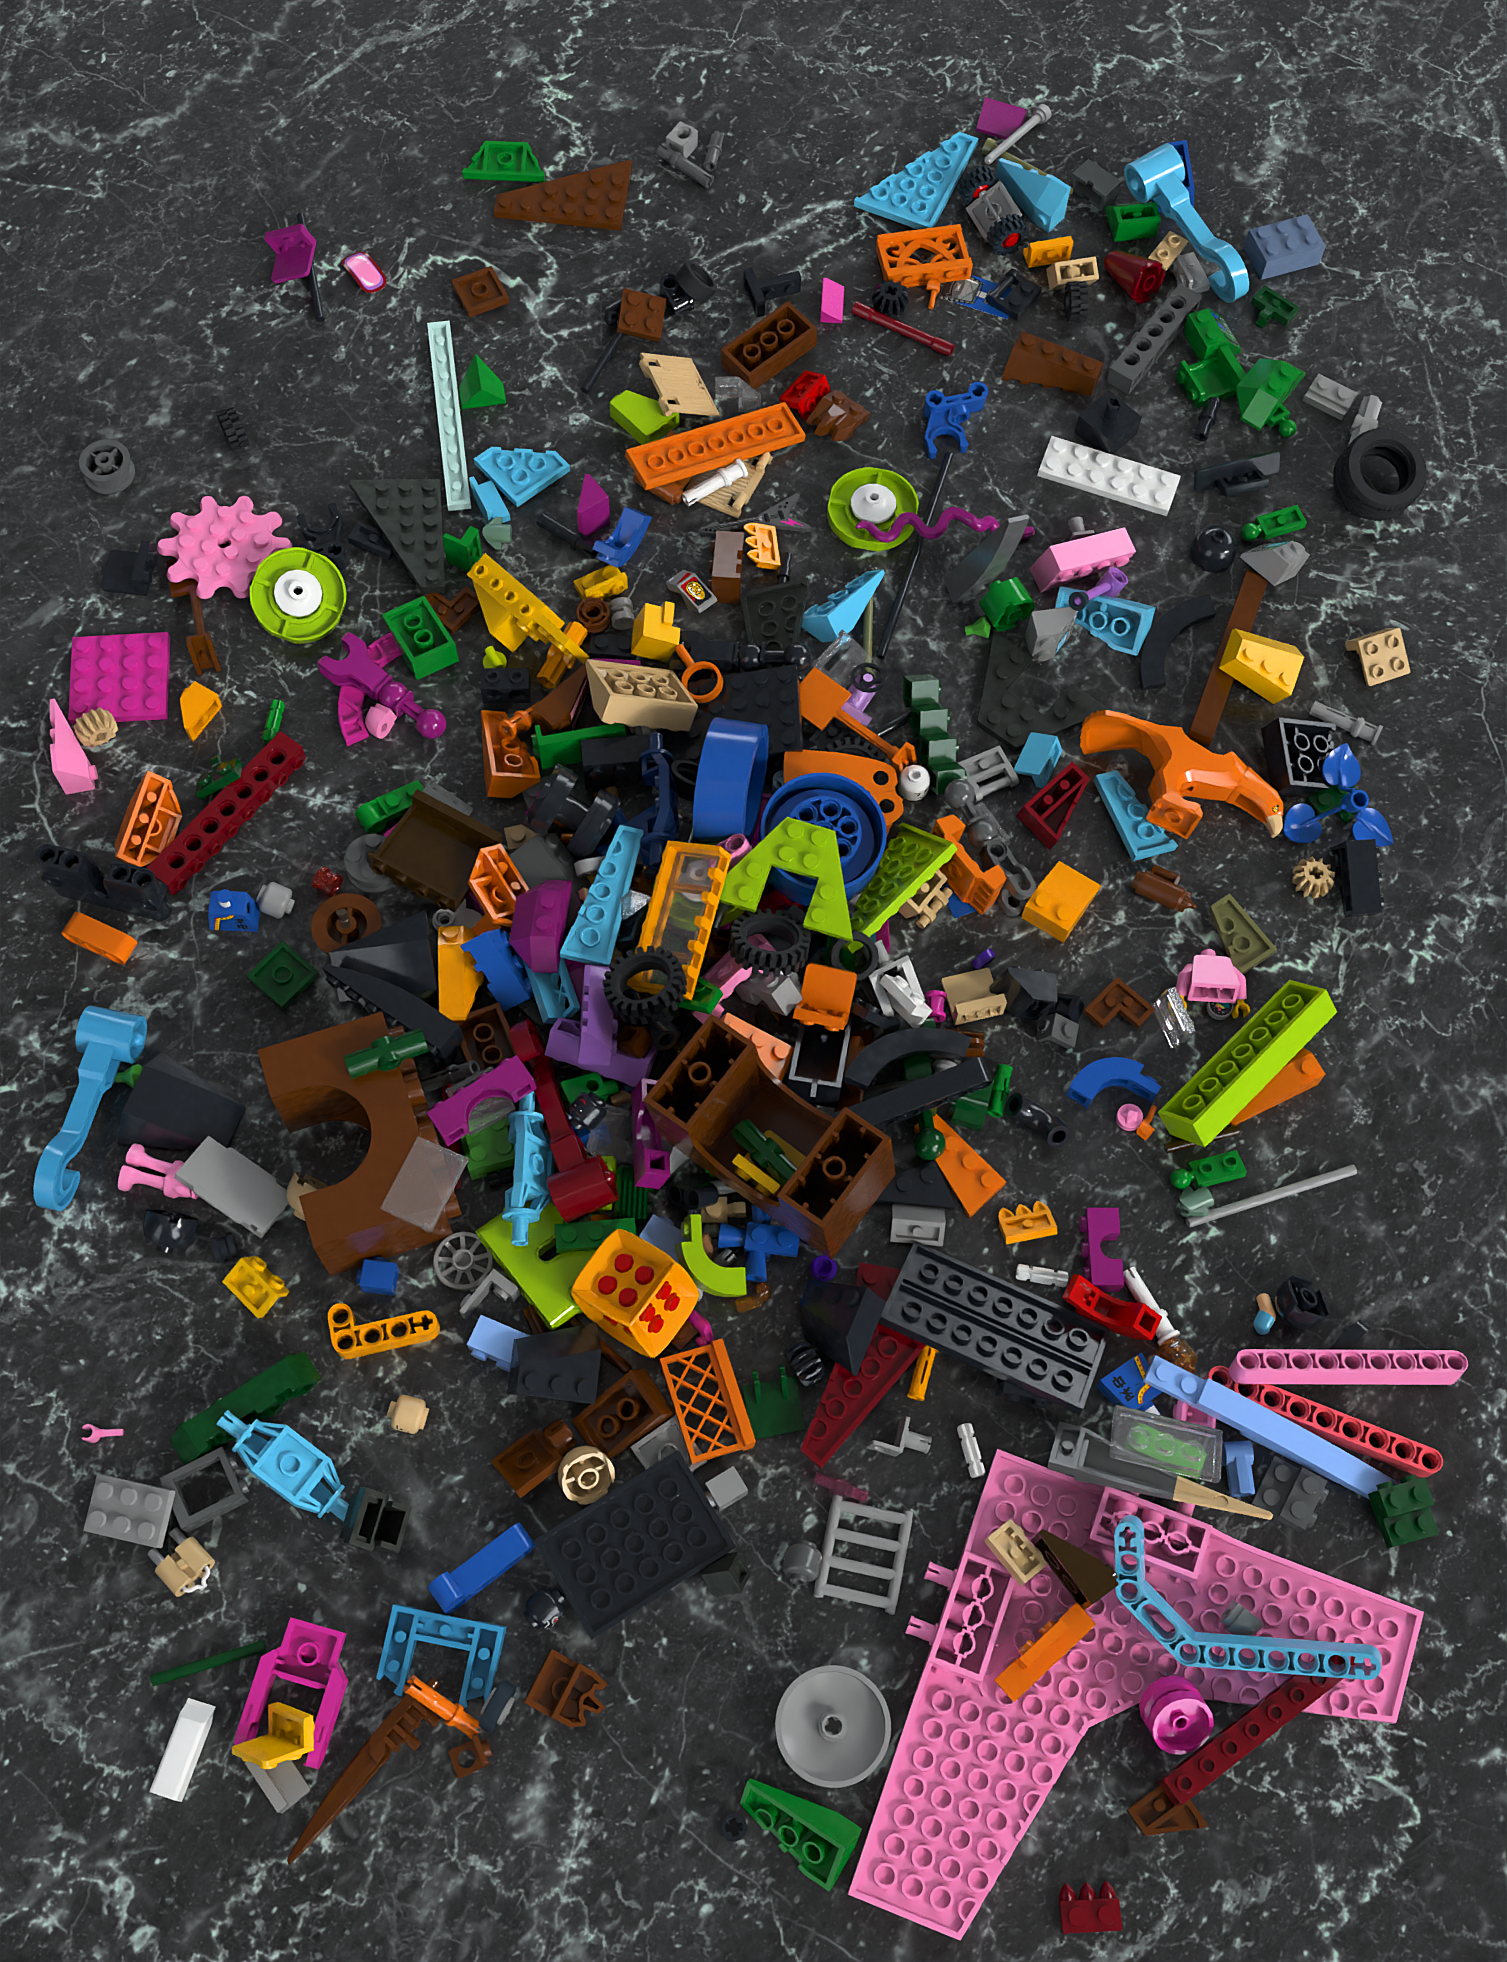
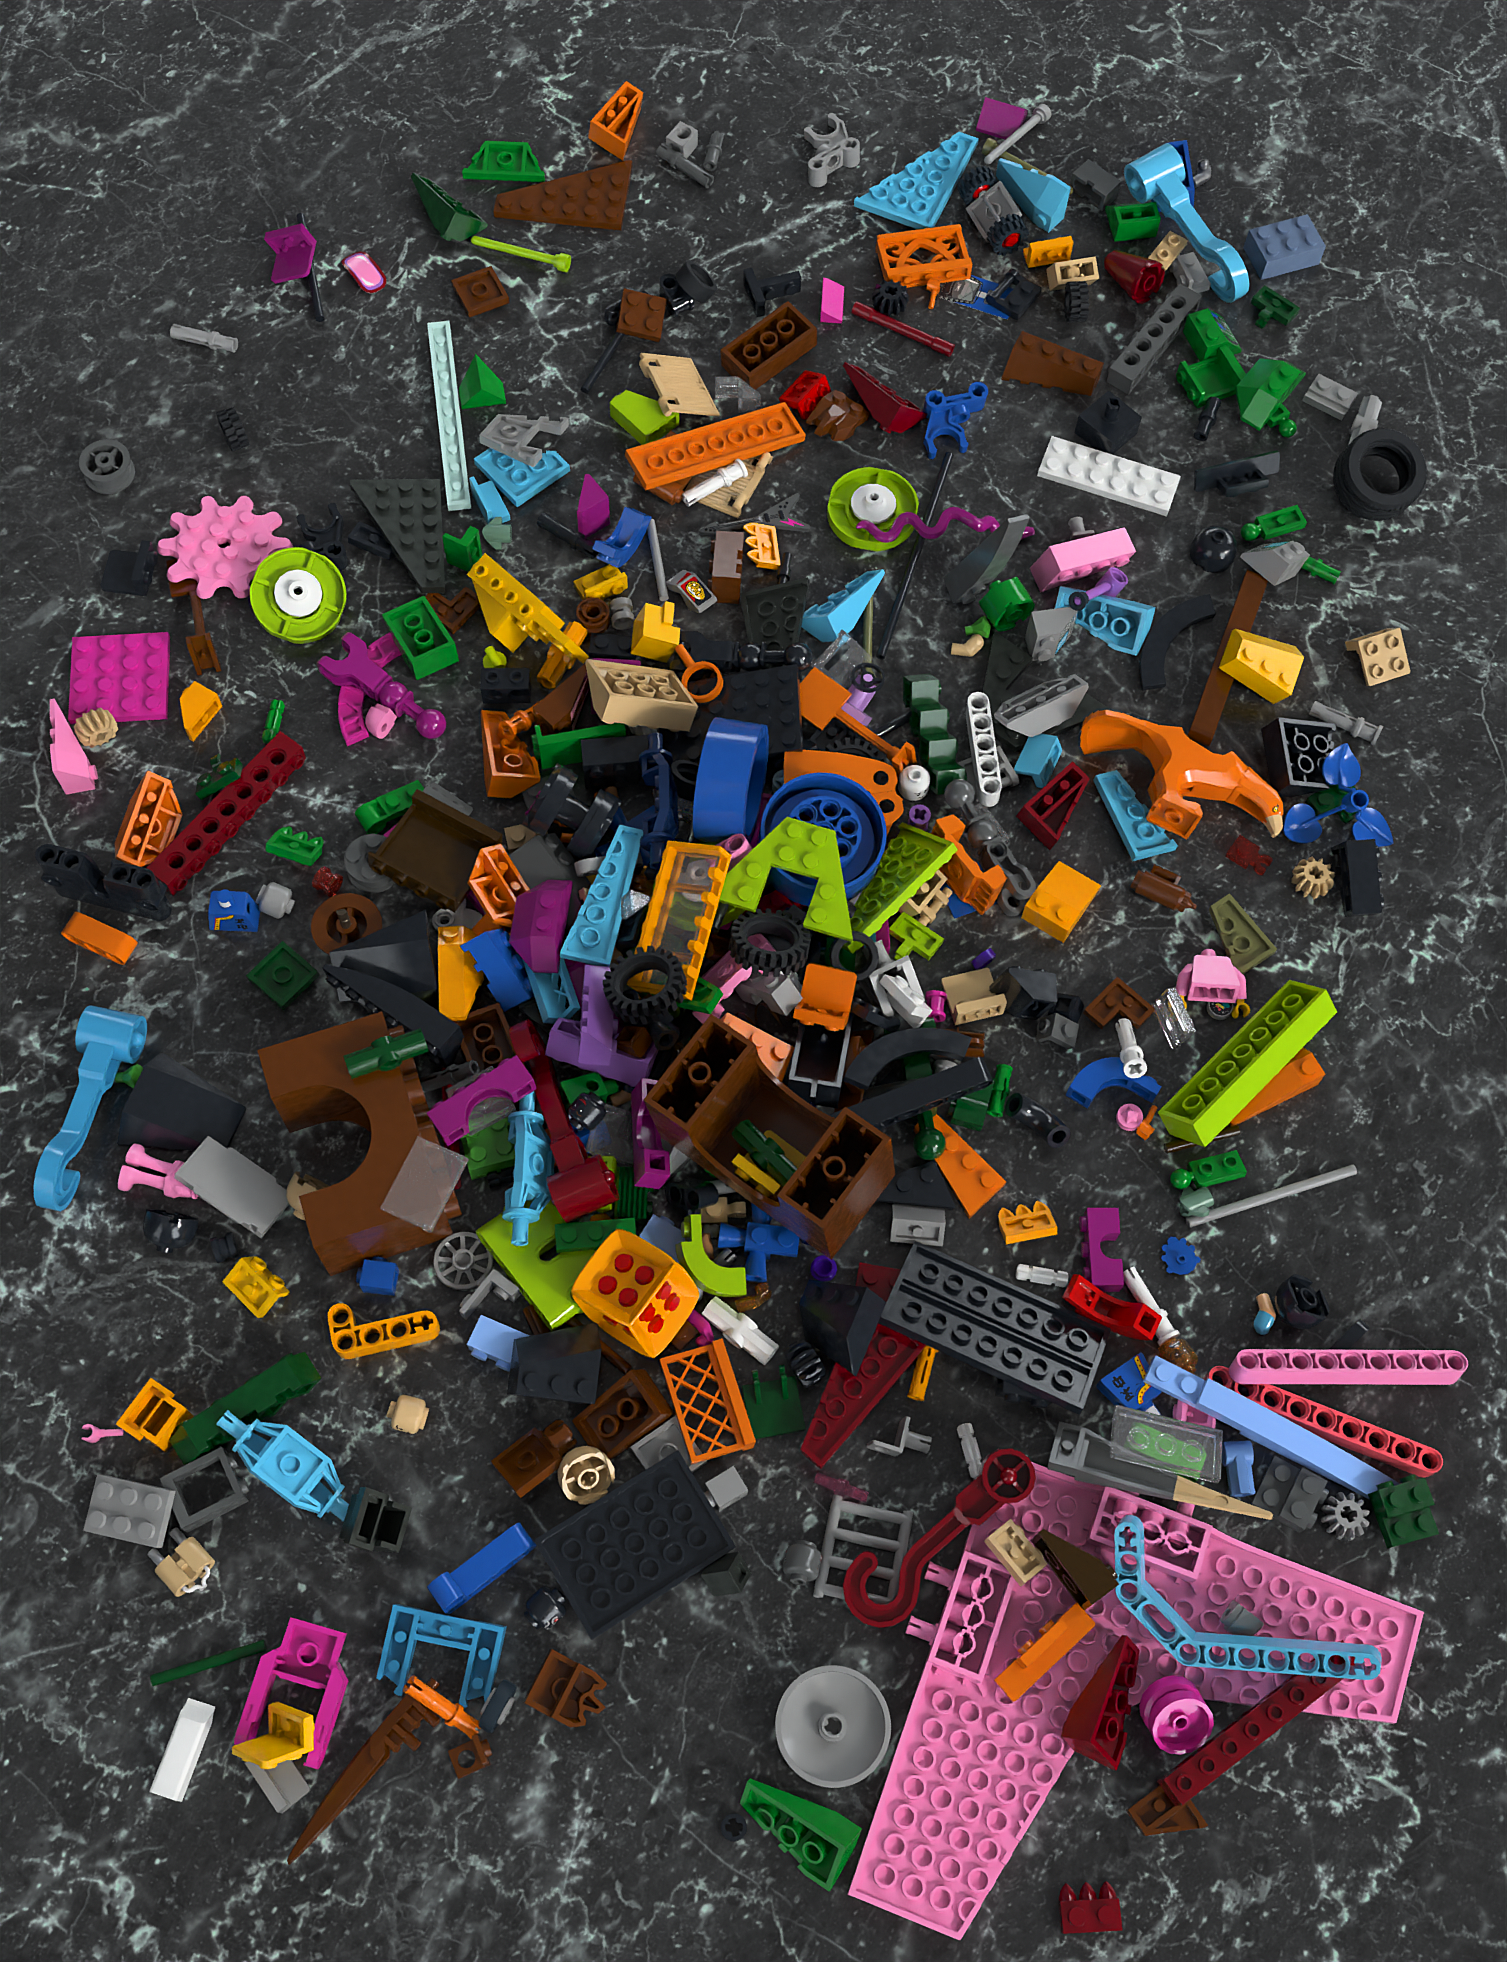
(154, 1415): none -> light orange plate
(211, 339): none -> light grey pin
(295, 846): none -> green plate
(446, 212): none -> dark green wedge
(513, 432): none -> light grey wing
(559, 261): none -> lime piece
(616, 120): none -> orange wedge
(657, 561): none -> light grey bar
(740, 1330): none -> white piece
(832, 151): none -> light grey piece
(885, 407): none -> dark red wedge
(914, 937): none -> lime plate
(919, 817): none -> medium lavender bush
(970, 648): none -> tan arm
(983, 758): none -> white beam
(1002, 1479): none -> dark red piece
(1042, 706): none -> light grey wedge
(1099, 1713): none -> dark red wedge
(1131, 1054): none -> white pin
(1179, 1256): none -> blue piece
(1203, 172): none -> flat silver arm
(1245, 852): none -> clear red plate
(1320, 569): none -> green pin
(1348, 1507): none -> light grey gear

